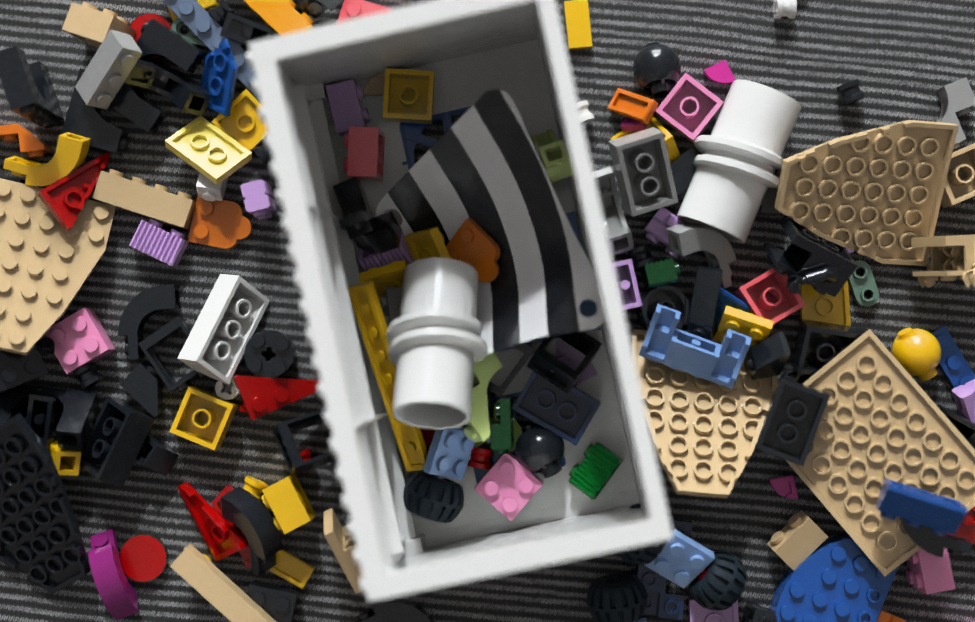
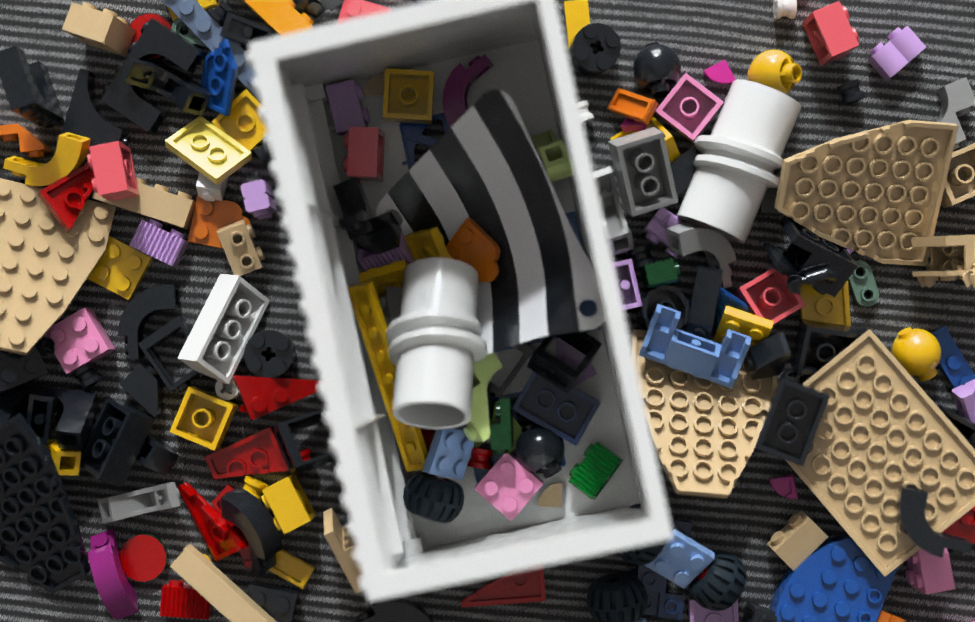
(108, 69): light grey brick -> none
(113, 171): none -> coral brick
(120, 268): none -> yellow plate
(139, 502): none -> light grey arch
(183, 601): none -> red brick
(240, 248): none -> tan brick
(248, 456): none -> red wing
(458, 85): none -> magenta arch
(510, 588): none -> red wing
(551, 496): none -> tan tile
(607, 44): none -> black brick
(775, 70): none -> yellow brick
(830, 33): none -> coral brick
(896, 53): none -> lavender brick
(920, 507): blue slope -> none

